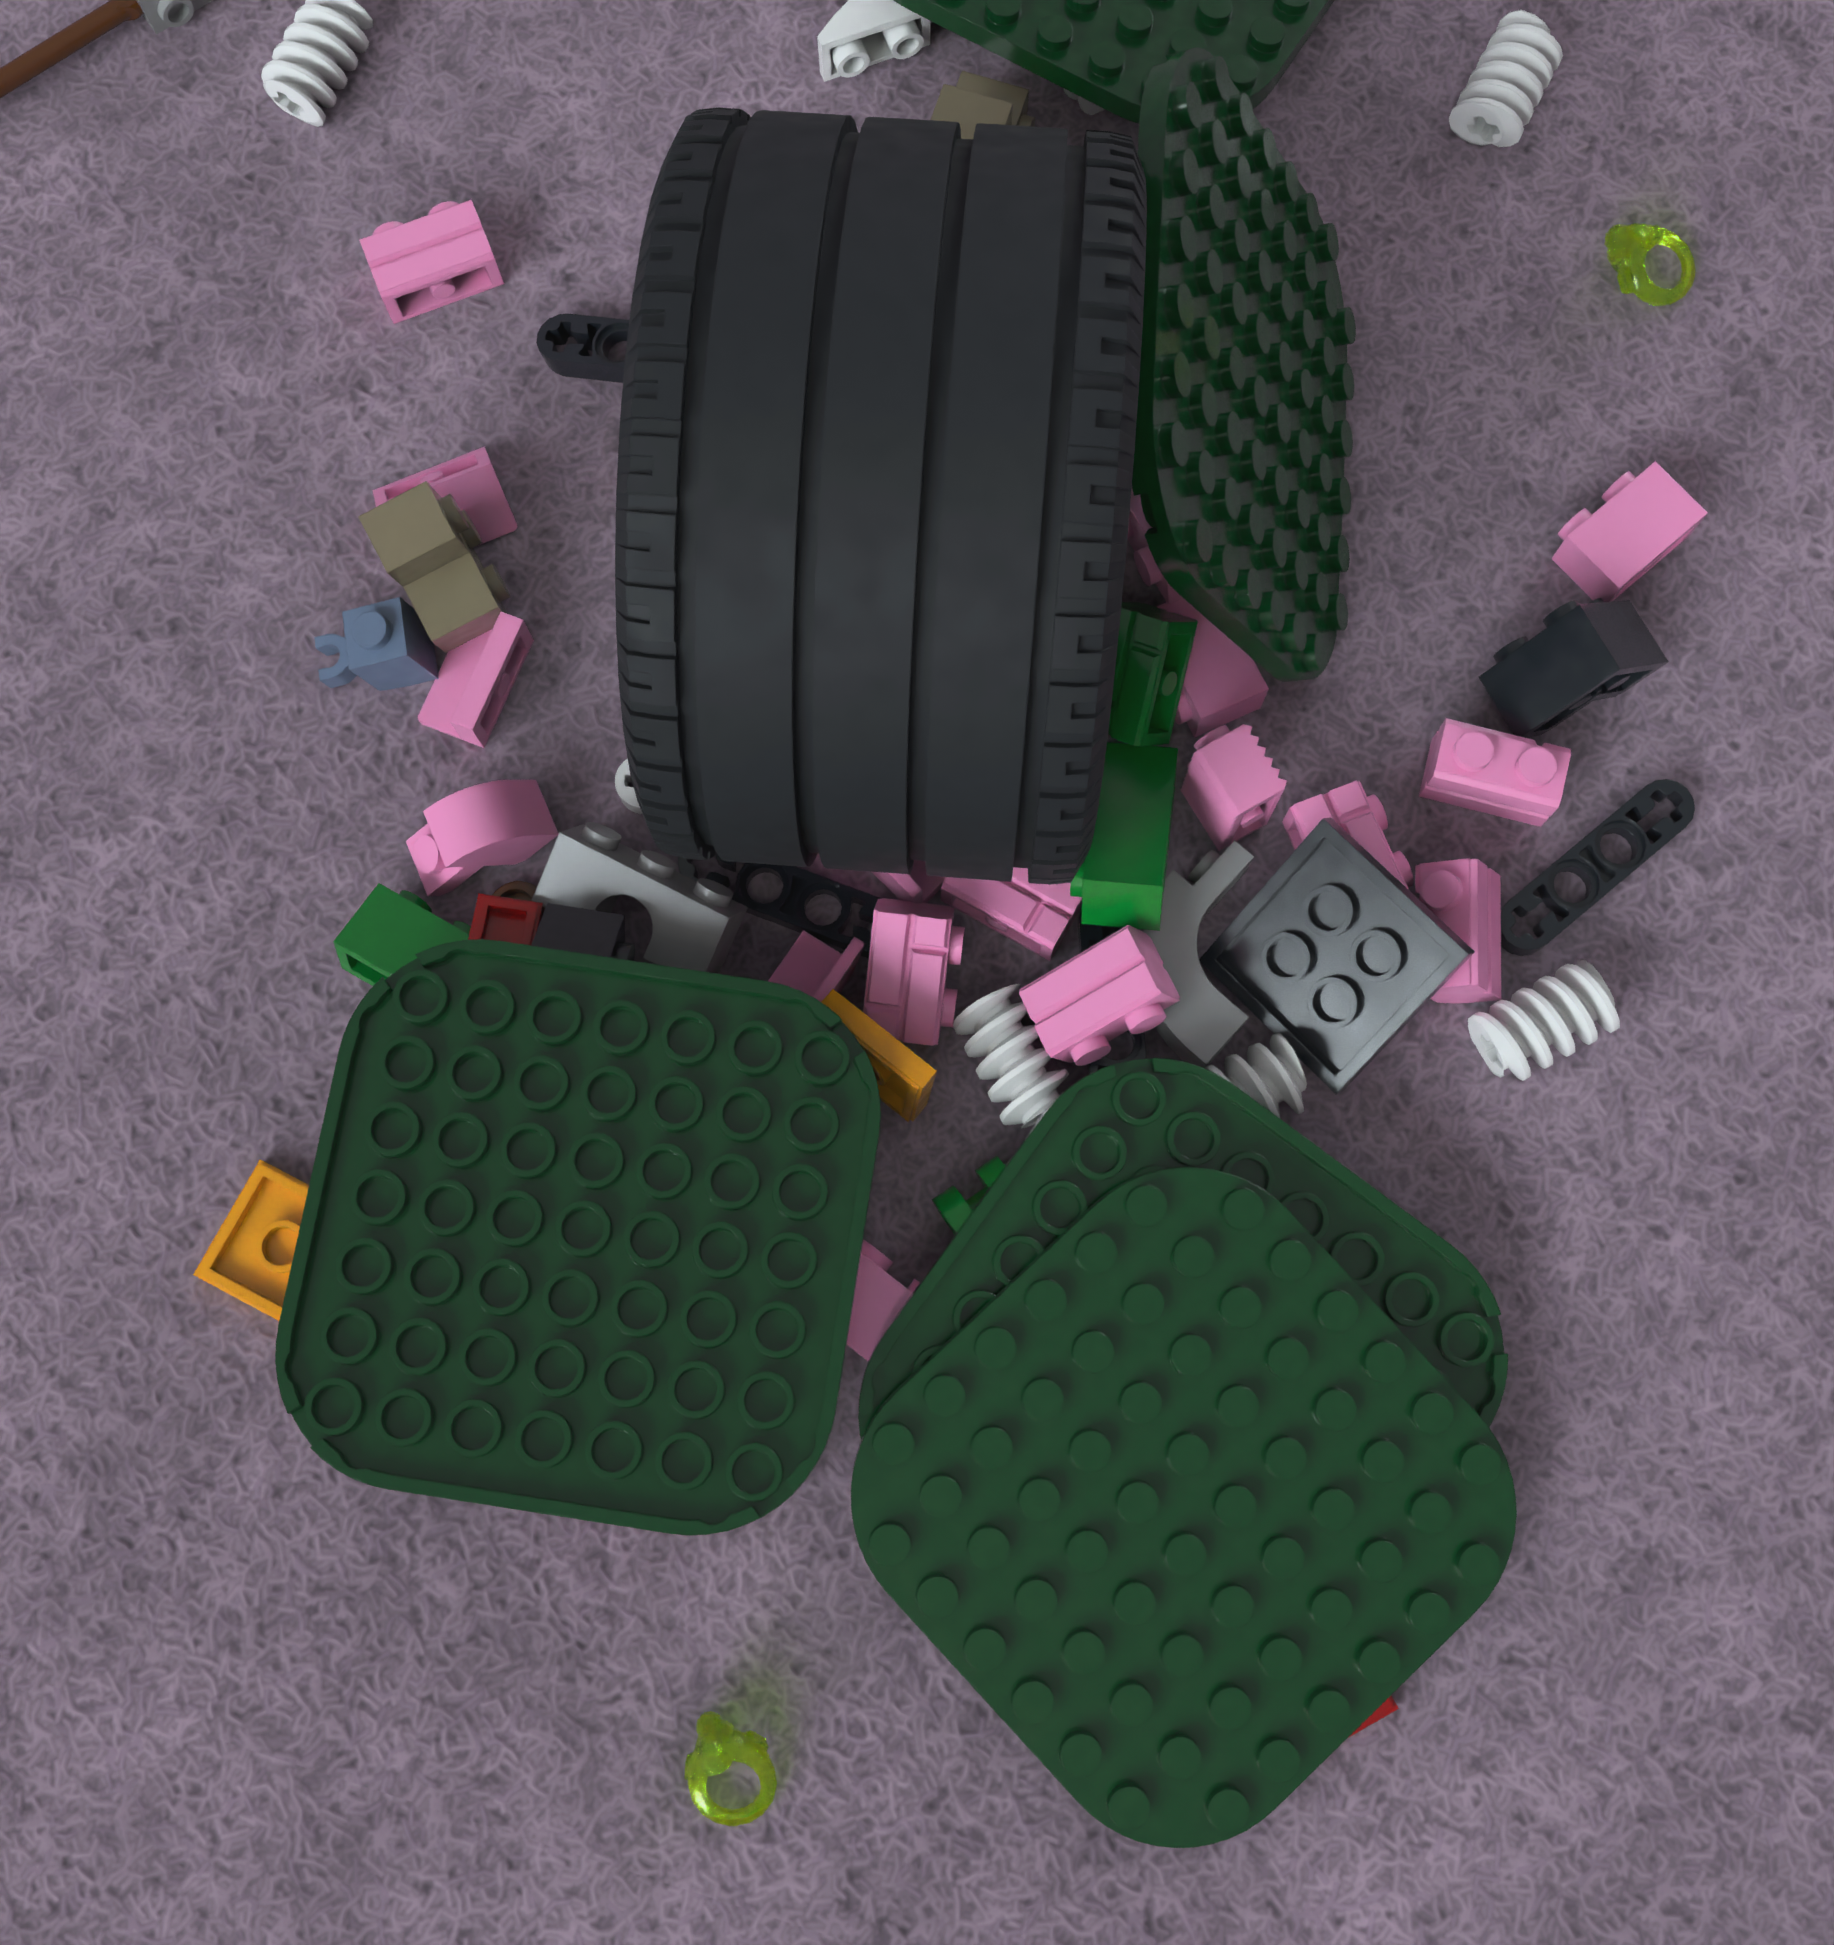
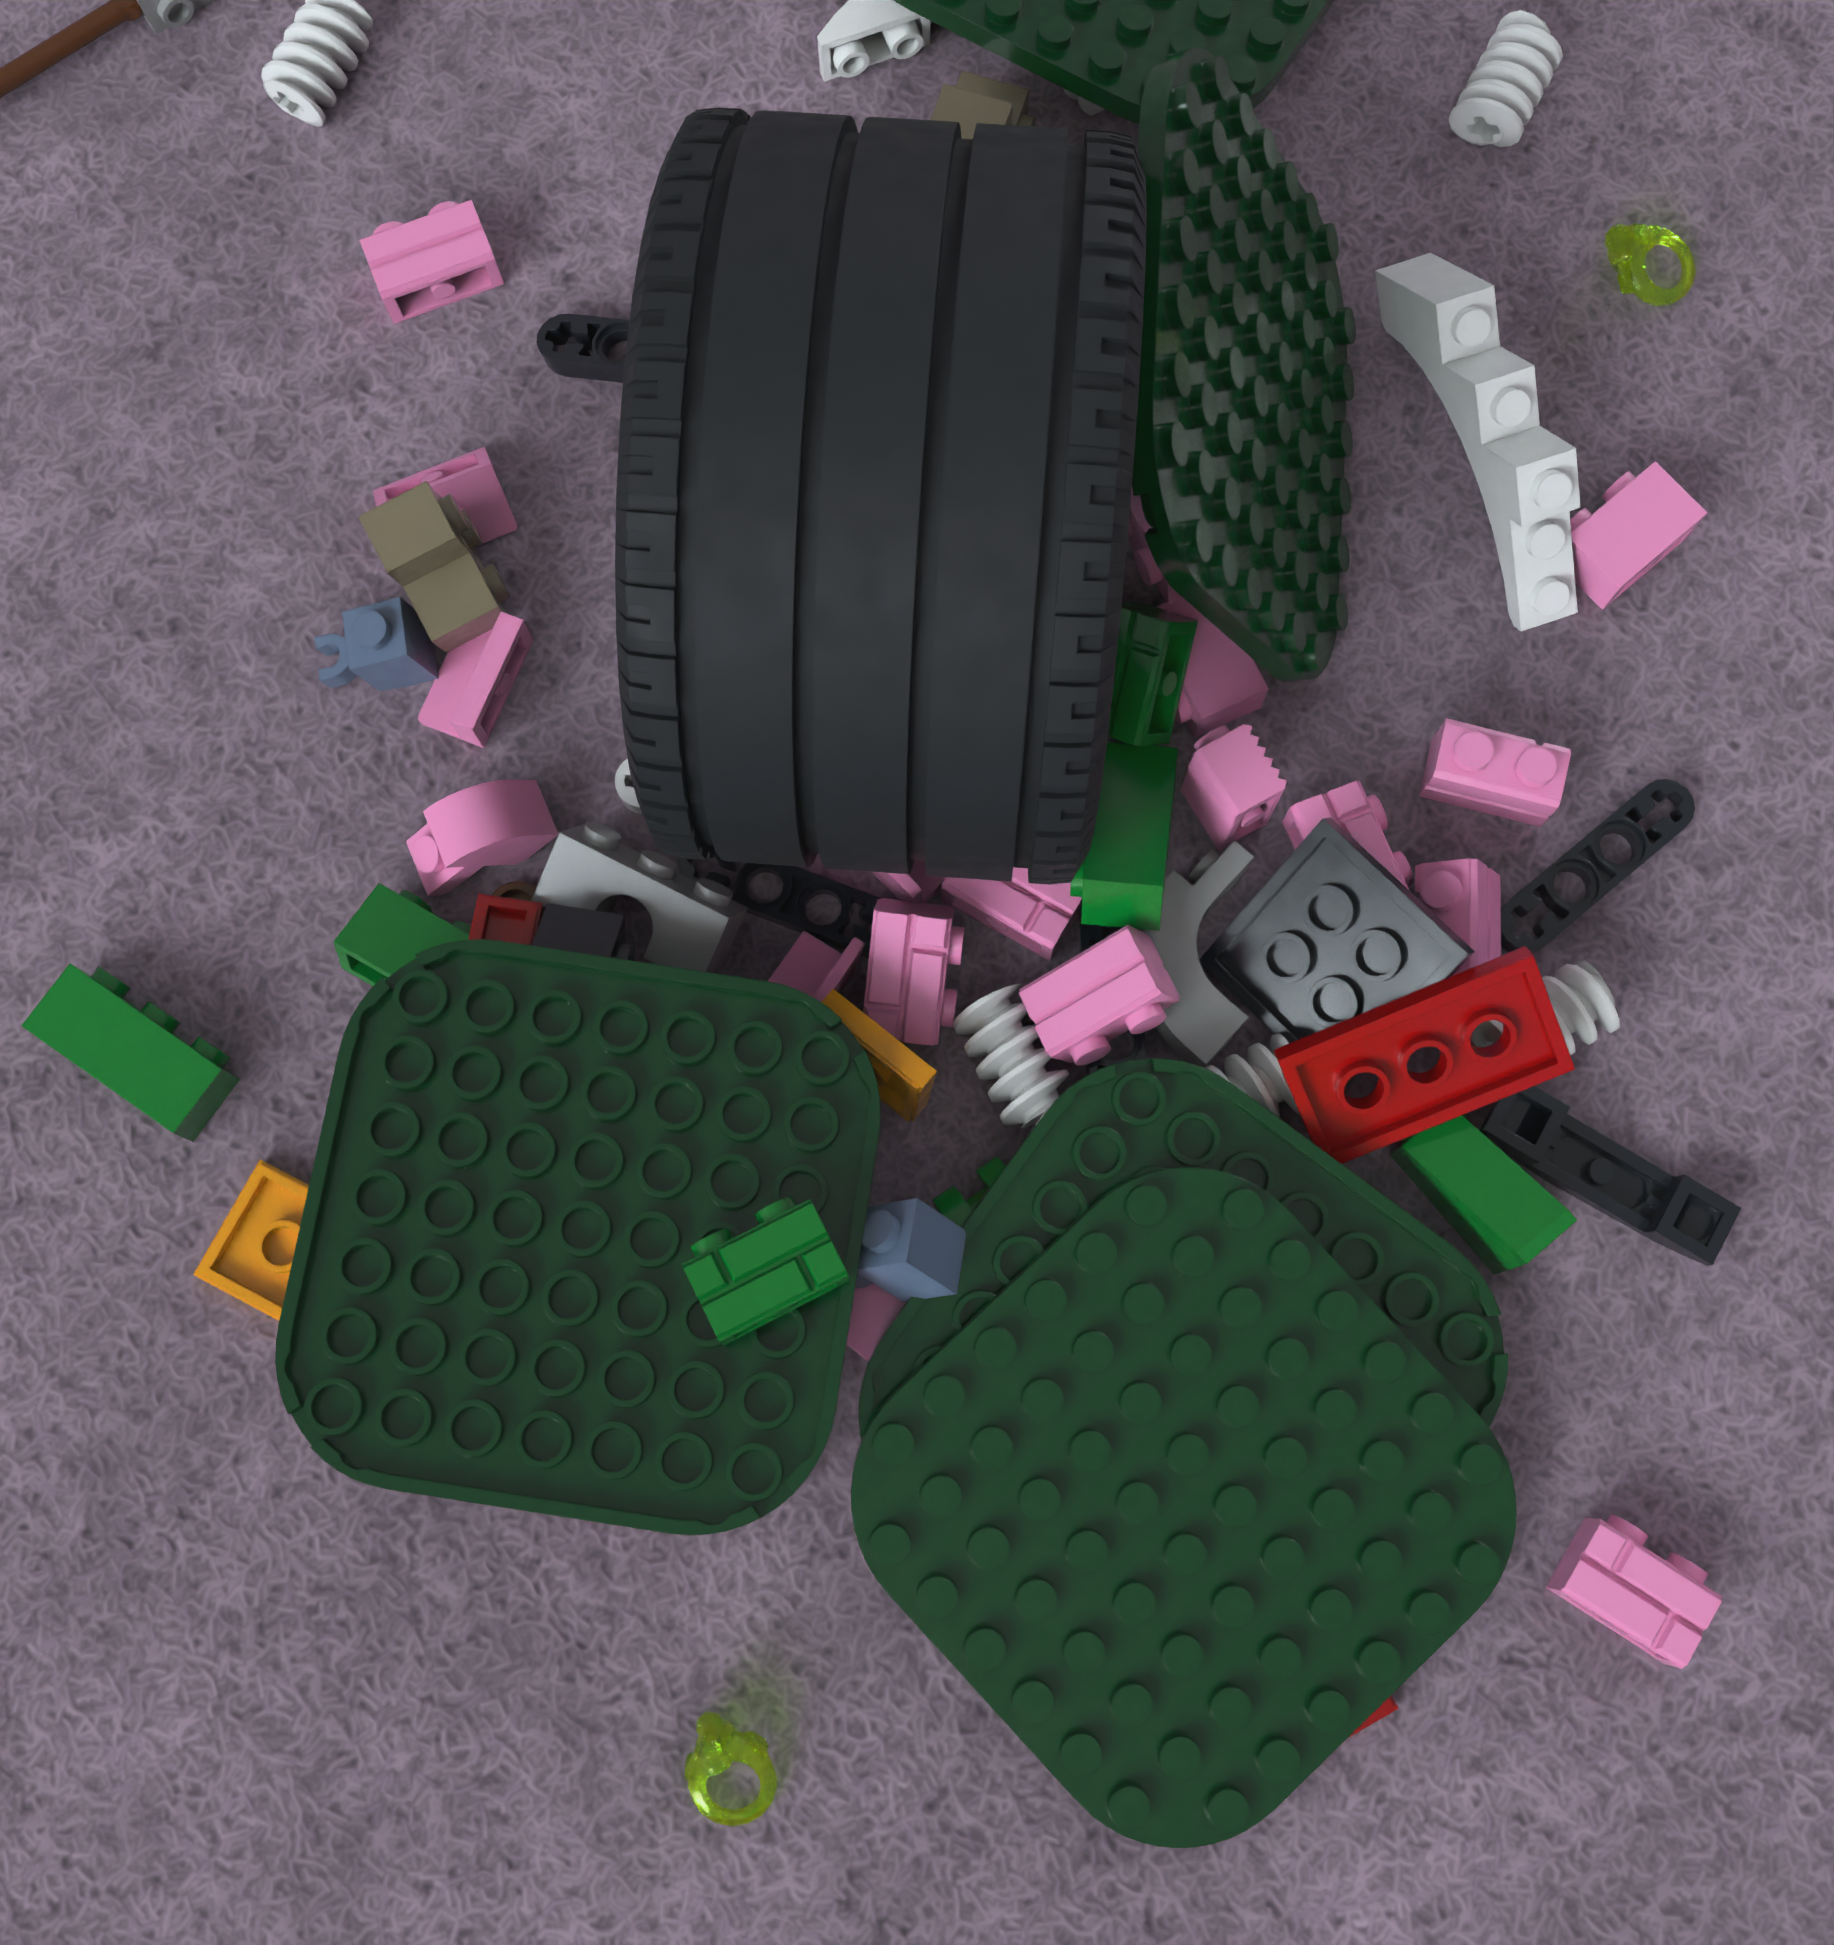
(133, 1050): none -> green brick
(765, 1269): none -> green brick
(911, 1251): none -> sand blue brick
(1437, 1017): none -> red plate
(1483, 1193): none -> green slope
(1491, 397): none -> white arch
(1579, 658): black brick -> none
(1610, 1177): none -> black slope
(1635, 1591): none -> bright pink brick

